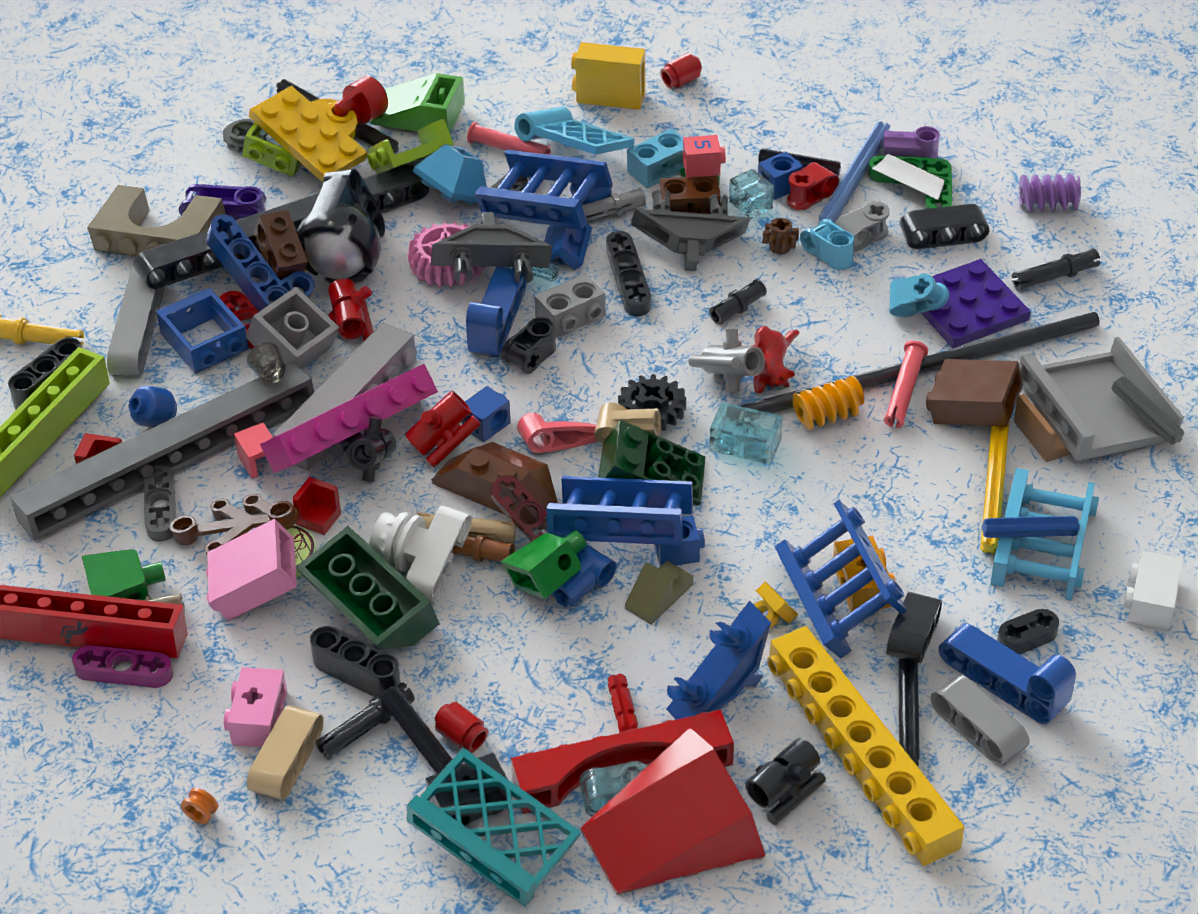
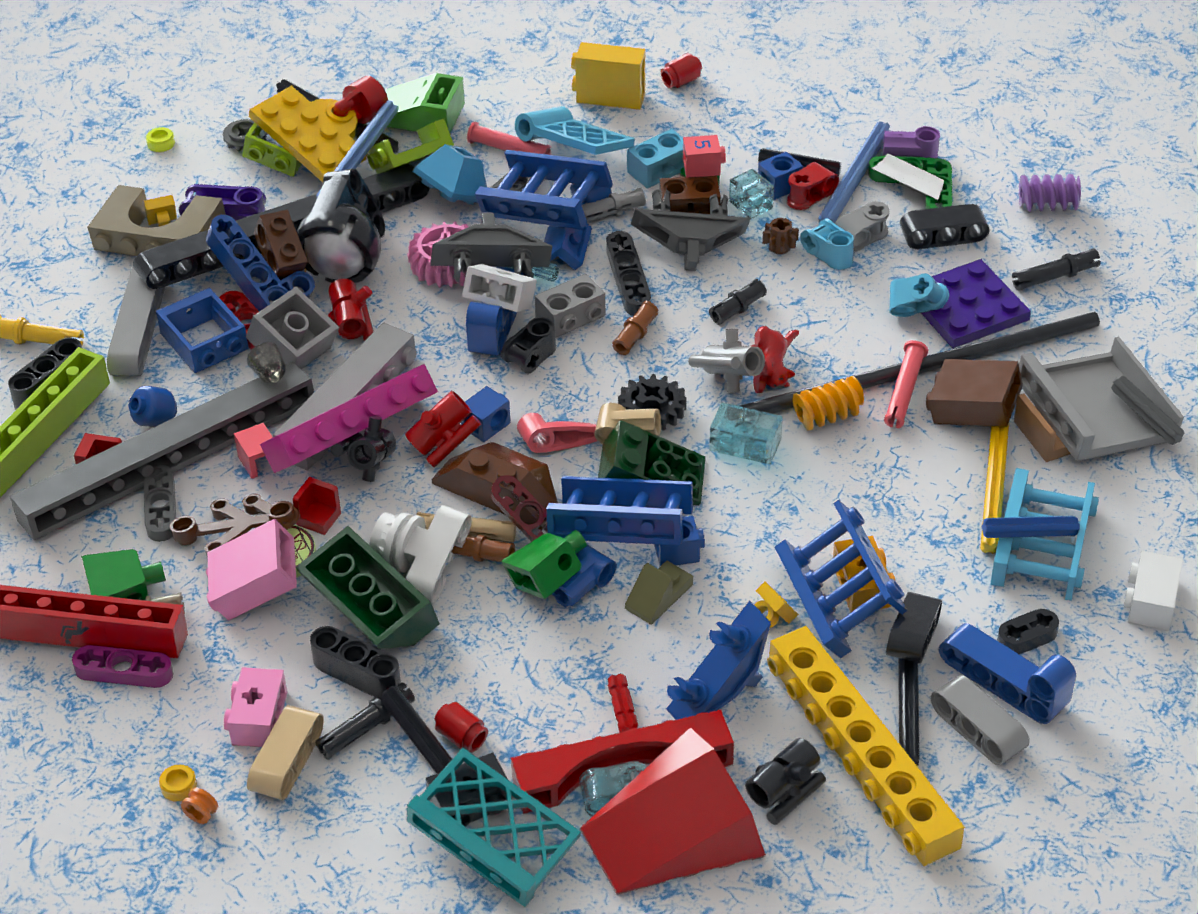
(160, 139): none -> neon yellow tile
(160, 210): none -> yellow tile
(177, 782): none -> yellow tile
(368, 137): none -> medium blue axle
(499, 287): none -> white brick
(635, 328): none -> dark orange pin

